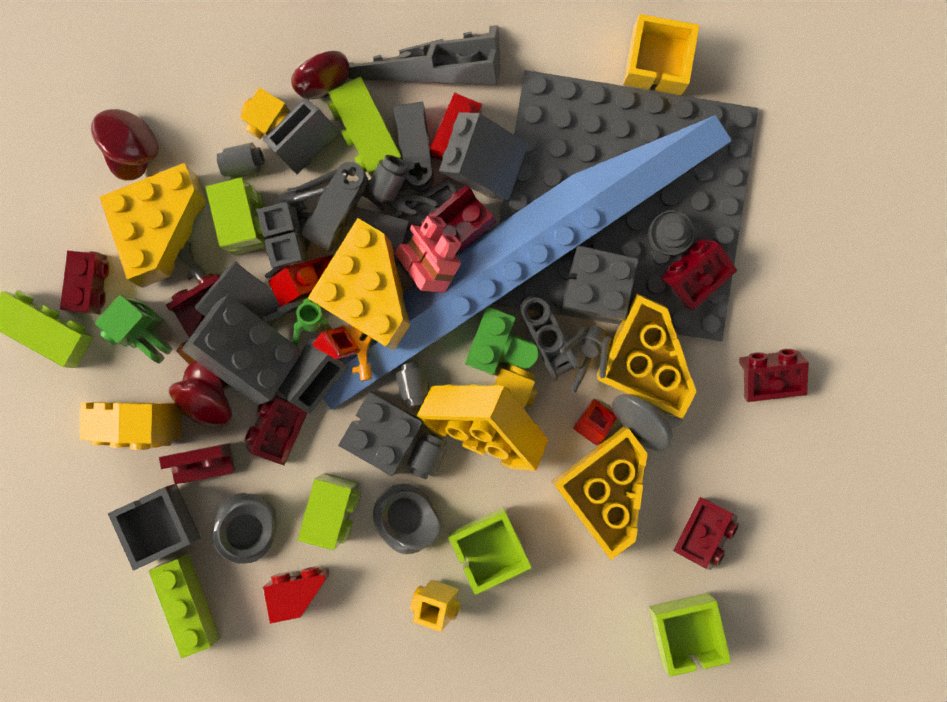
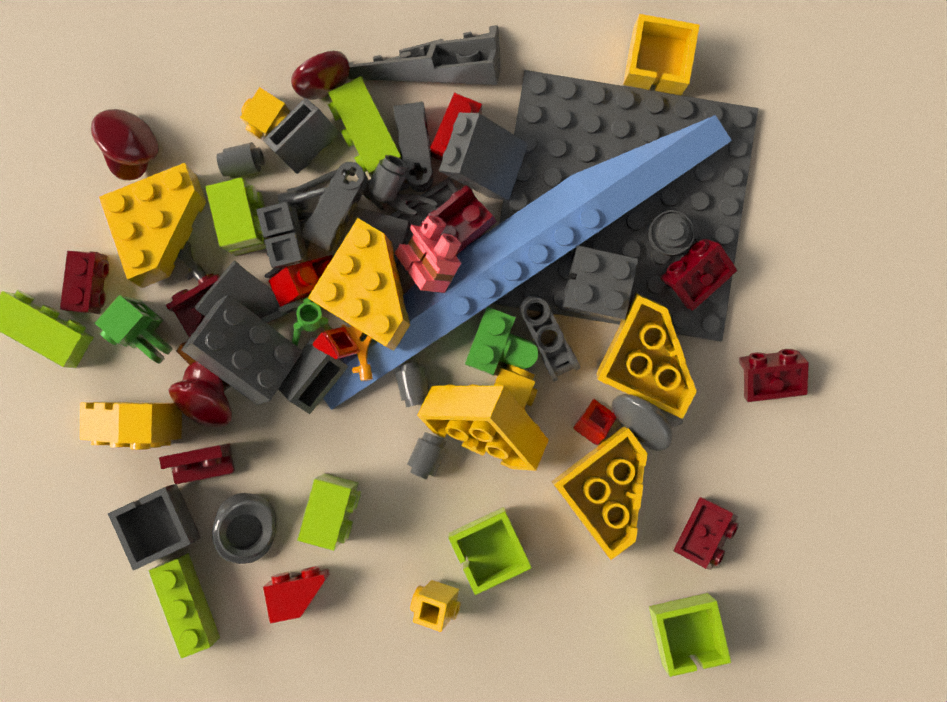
(275, 430): dark red bracket -> none
(381, 434): dark grey piece -> none
(406, 519): dark grey piece -> none
(593, 343): dark grey plant -> none

